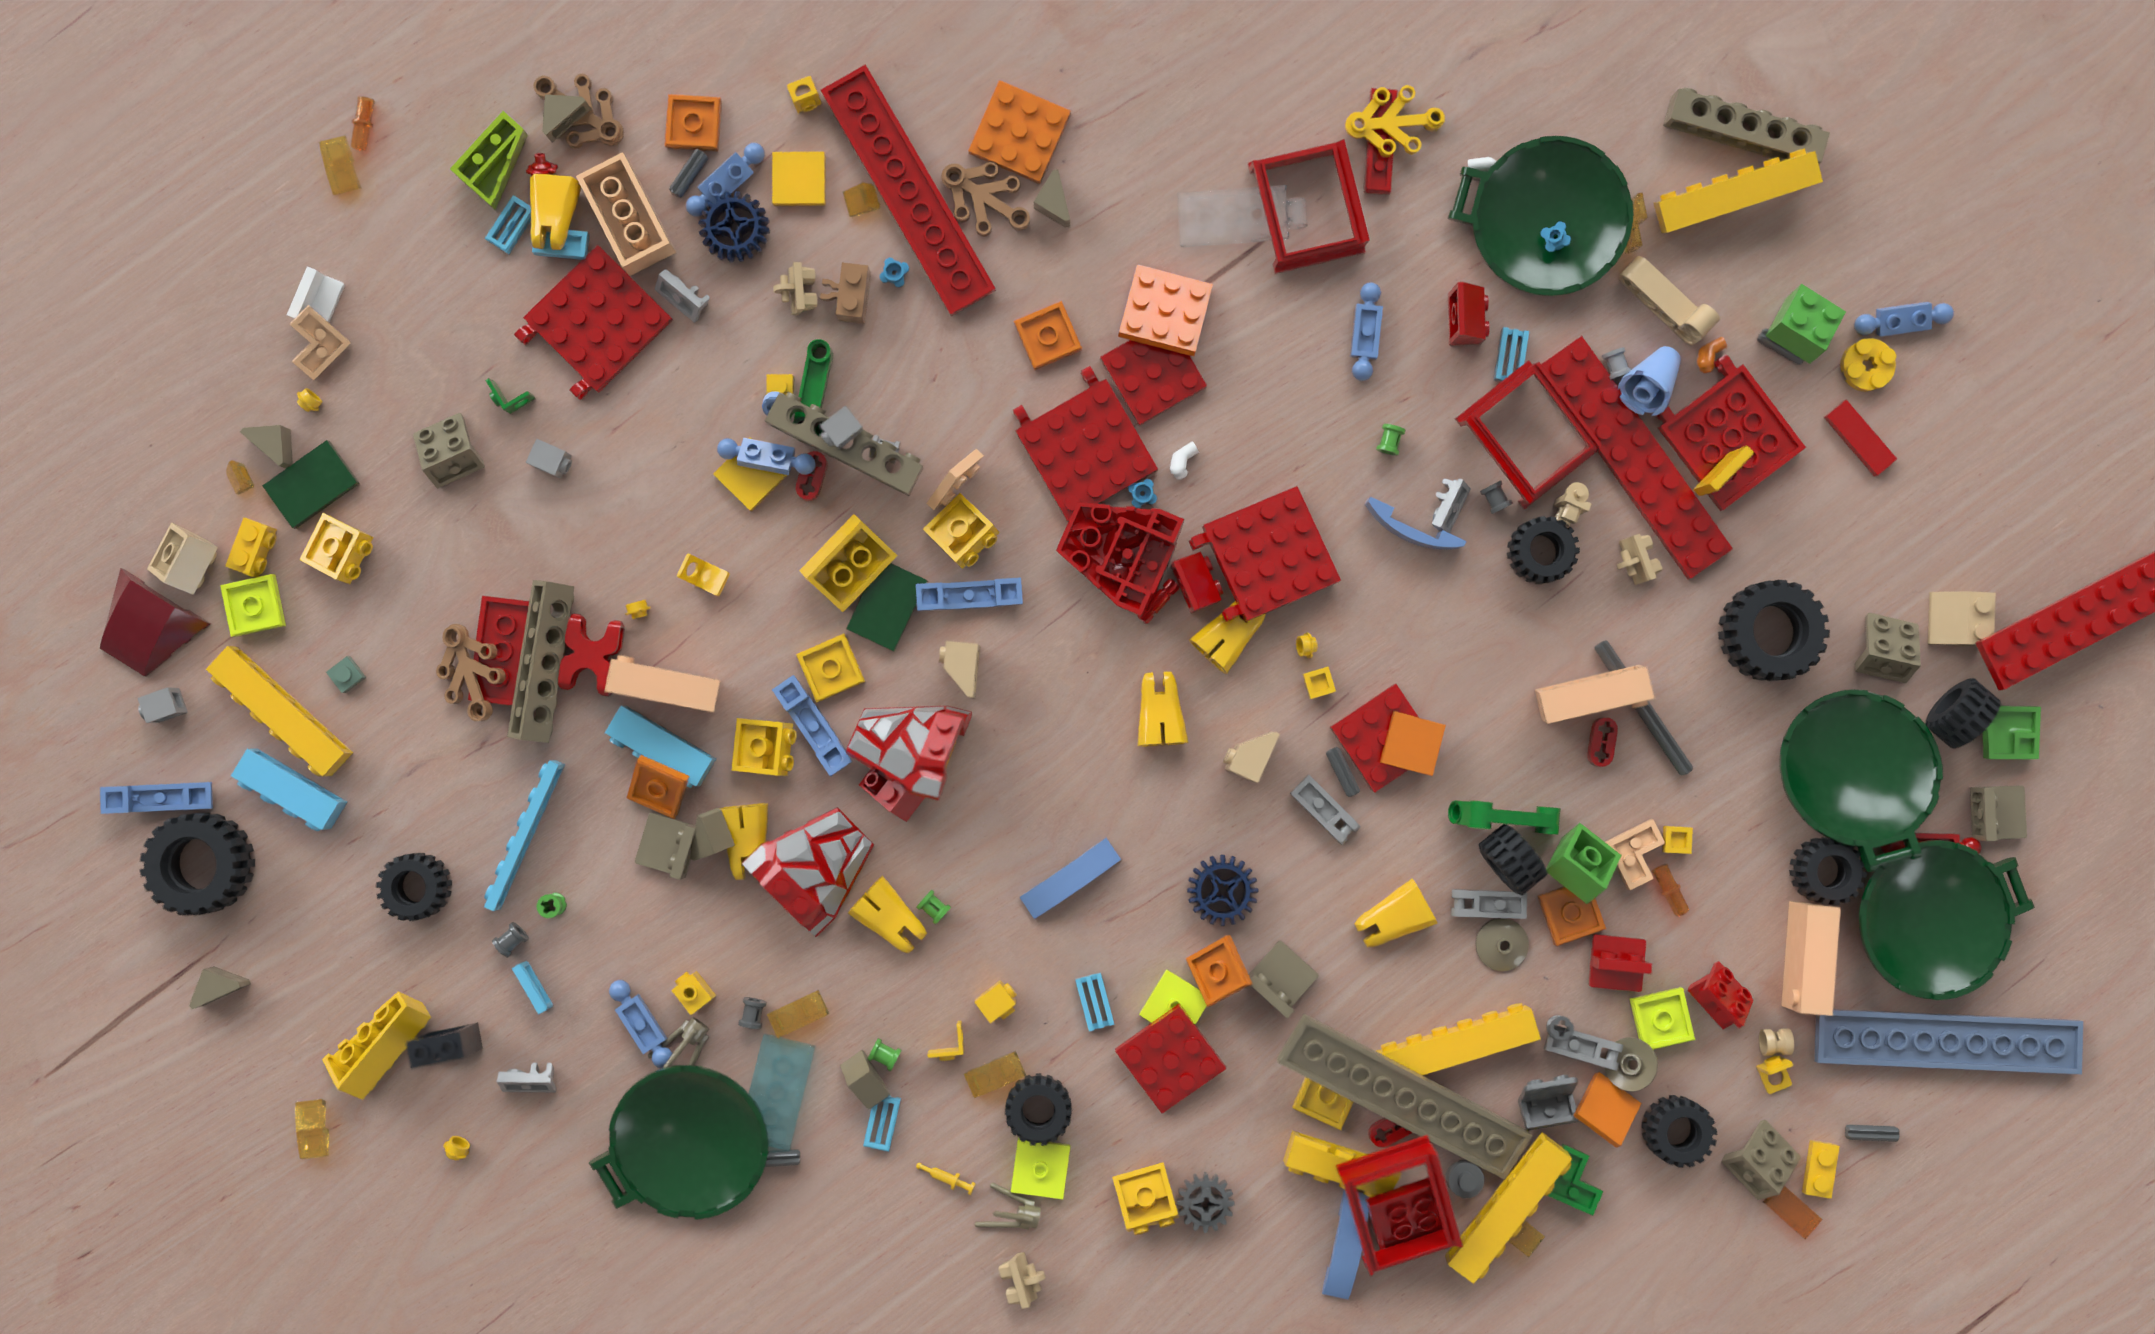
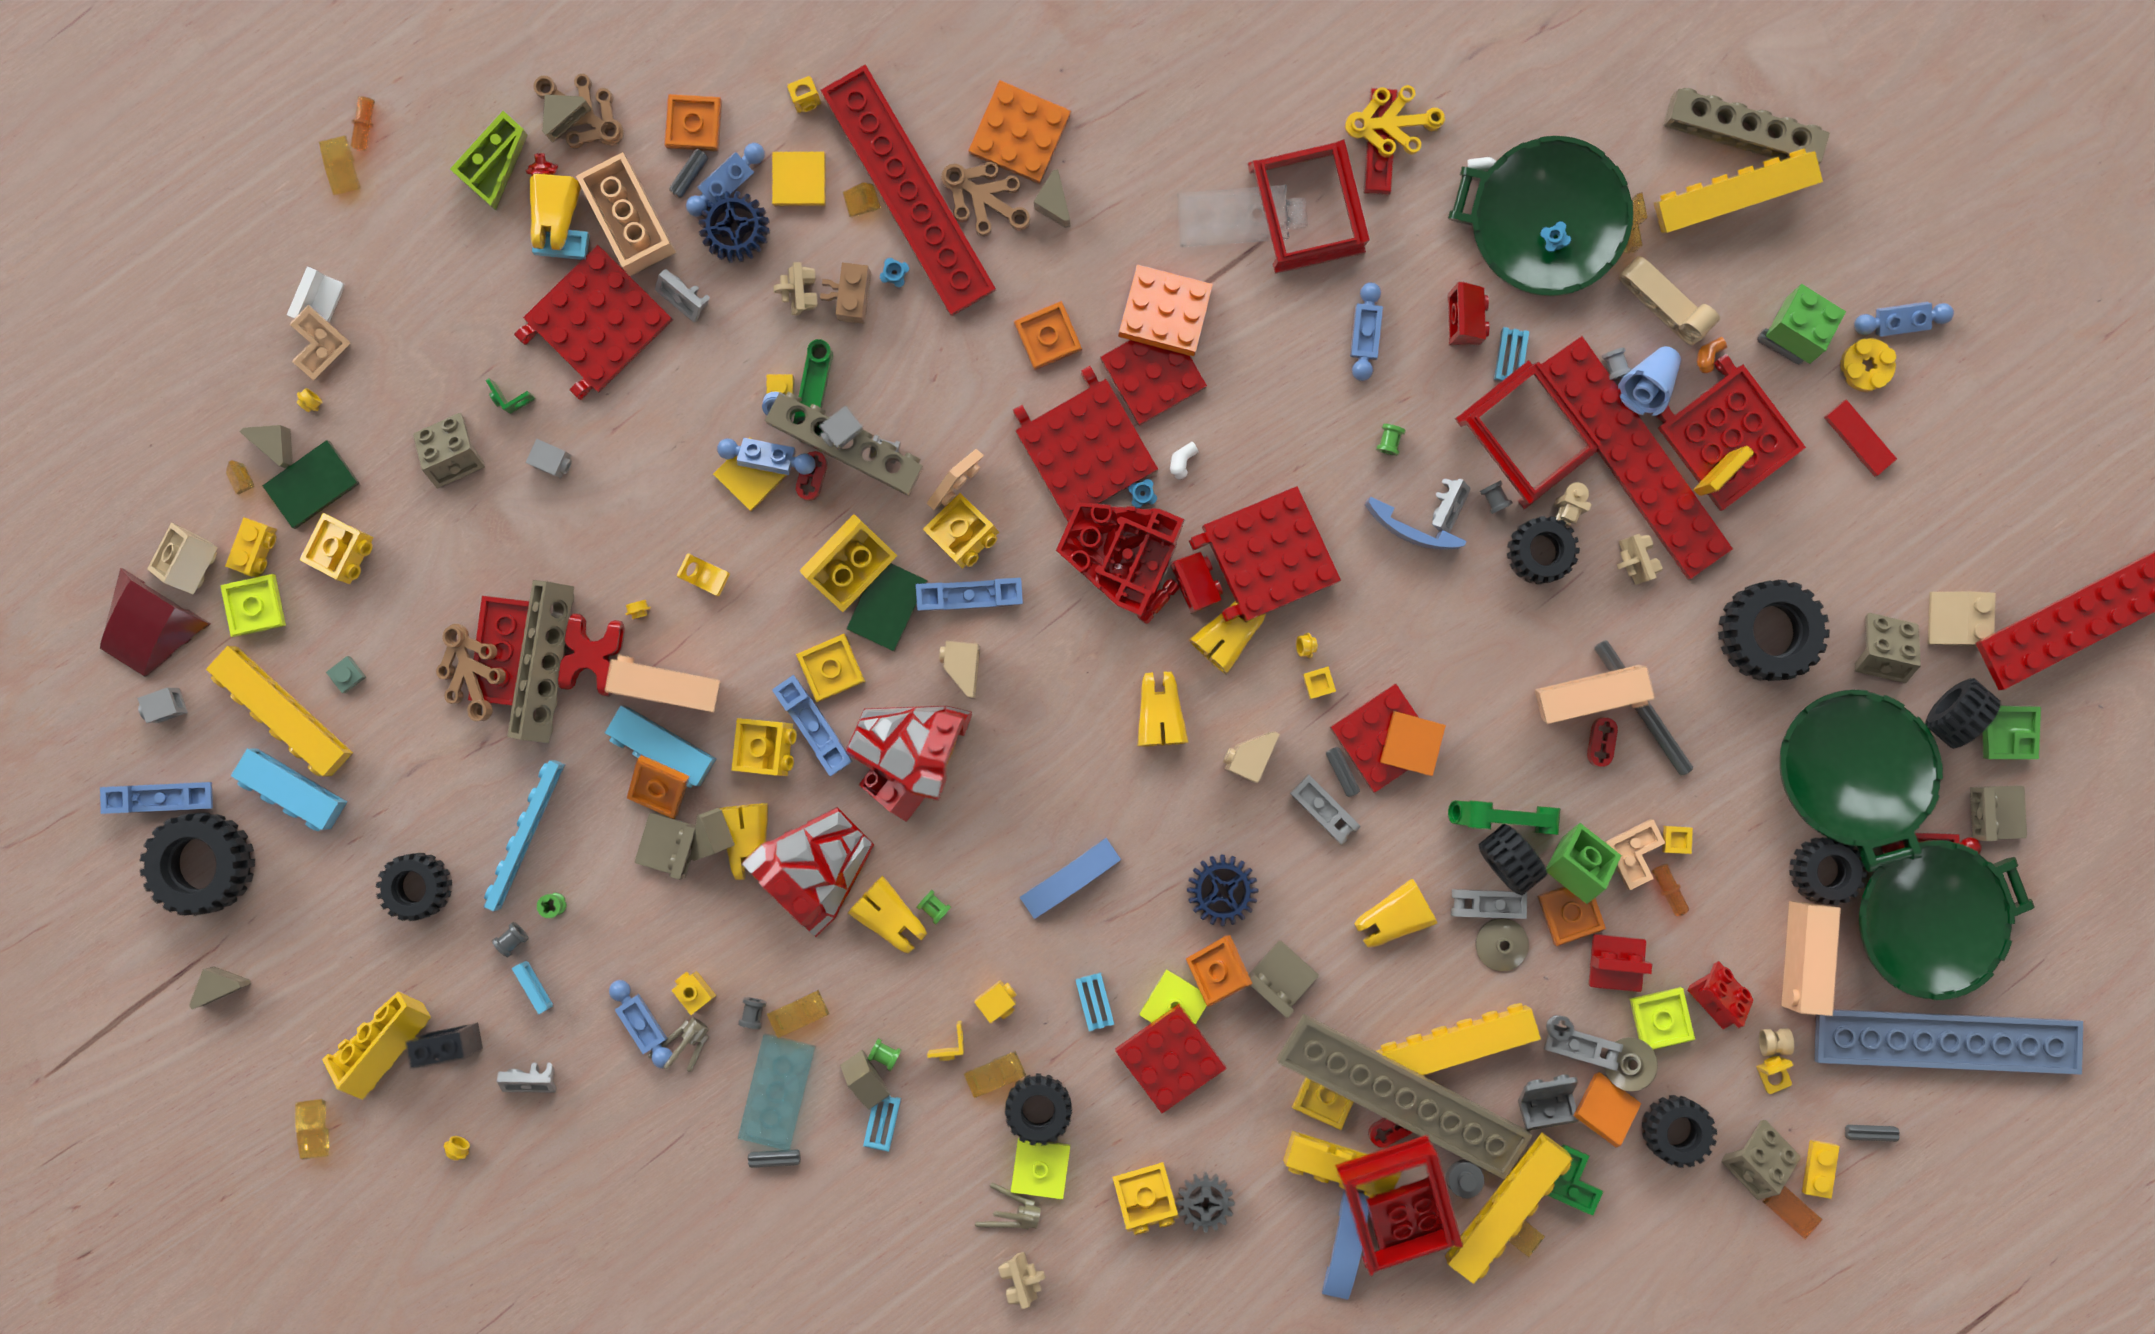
(513, 239): medium azure tile -> none
(685, 1143): dark green dish -> none
(947, 1178): yellow piece -> none

